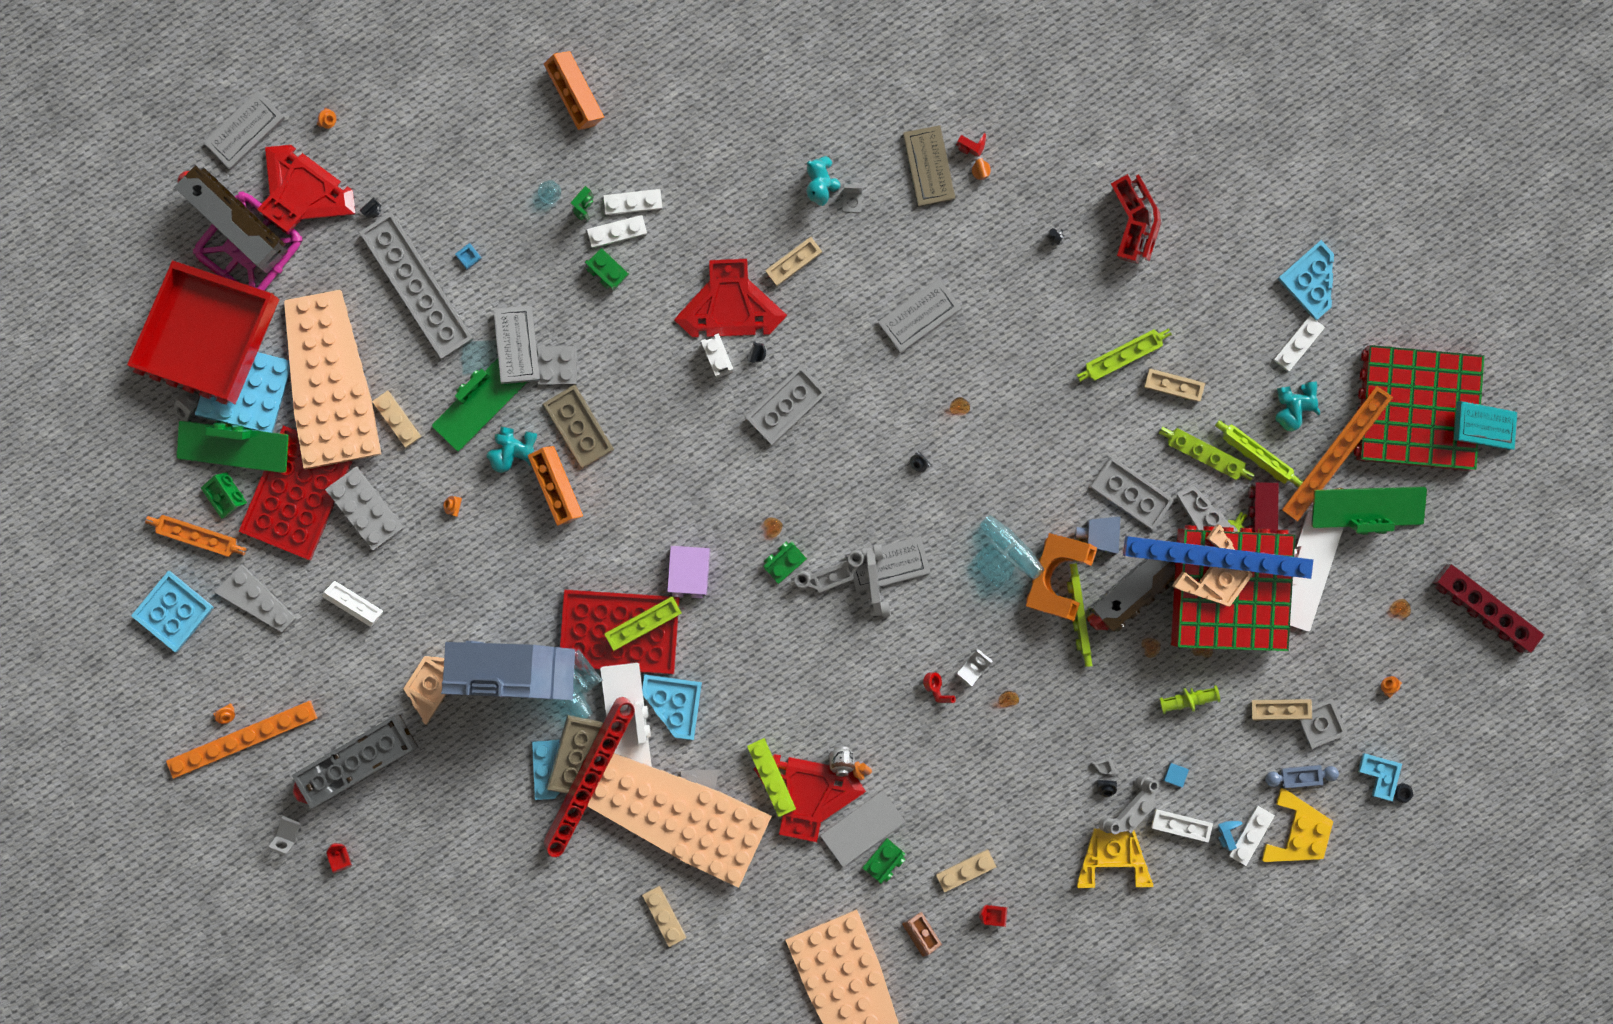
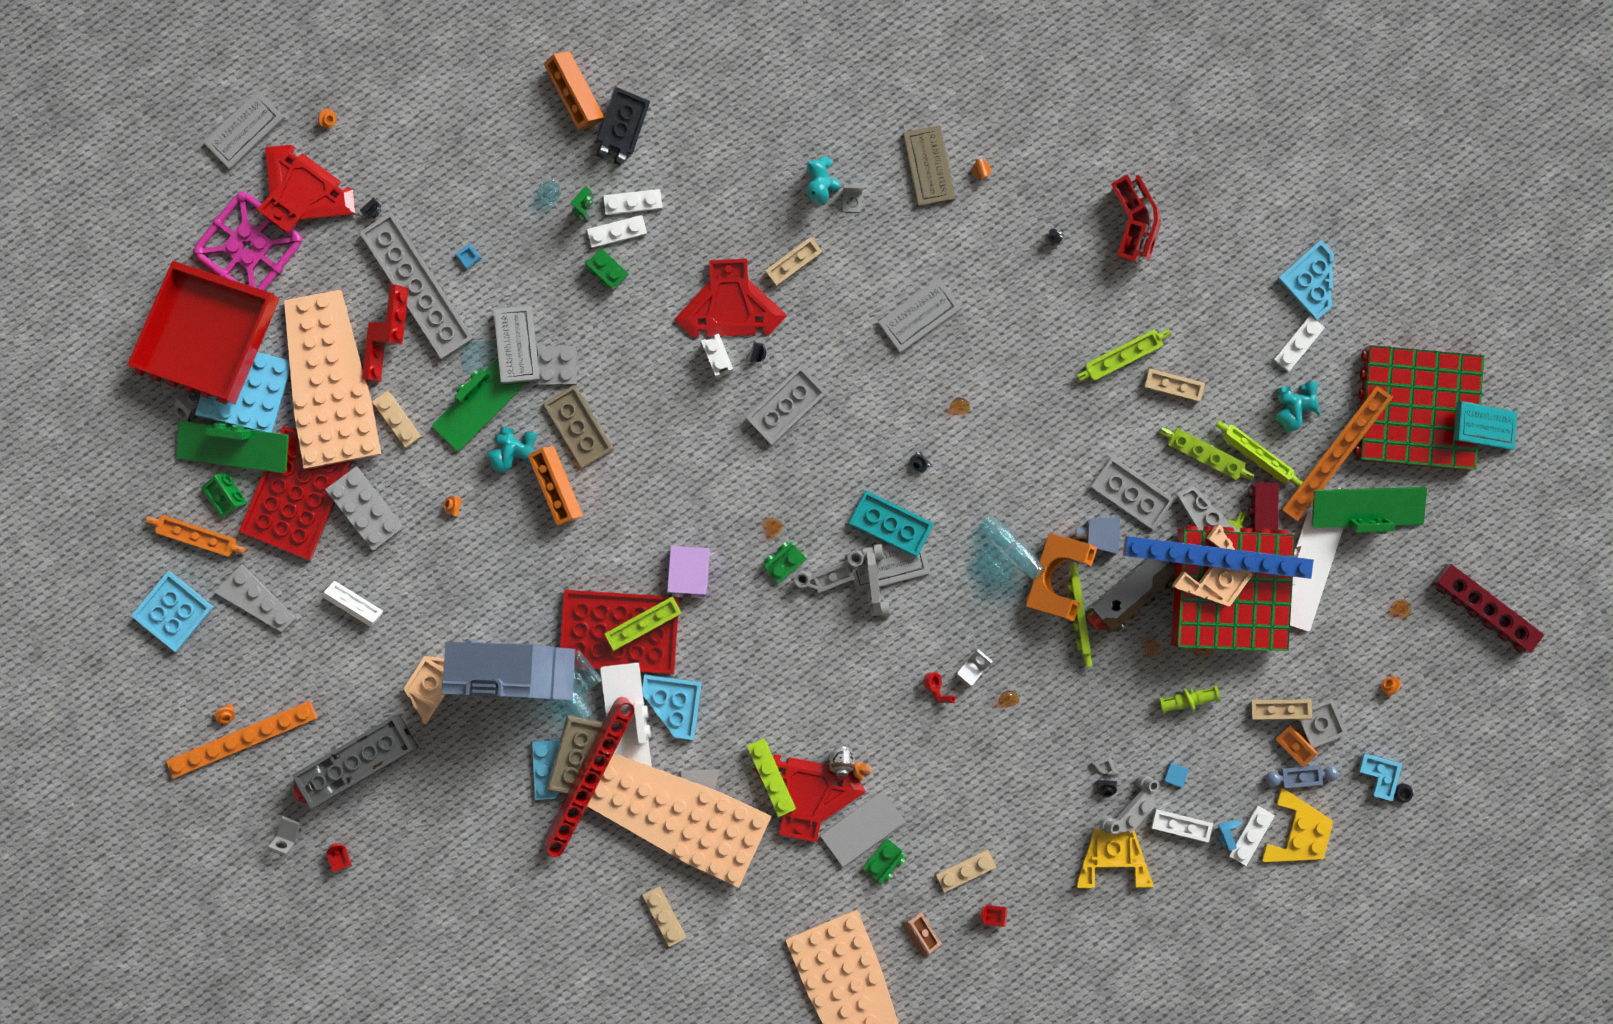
(231, 217): piece -> none
(384, 333): none -> red bracket
(621, 124): none -> black tile
(891, 524): none -> teal tile
(968, 146): red plate -> none
(1296, 746): none -> orange plate

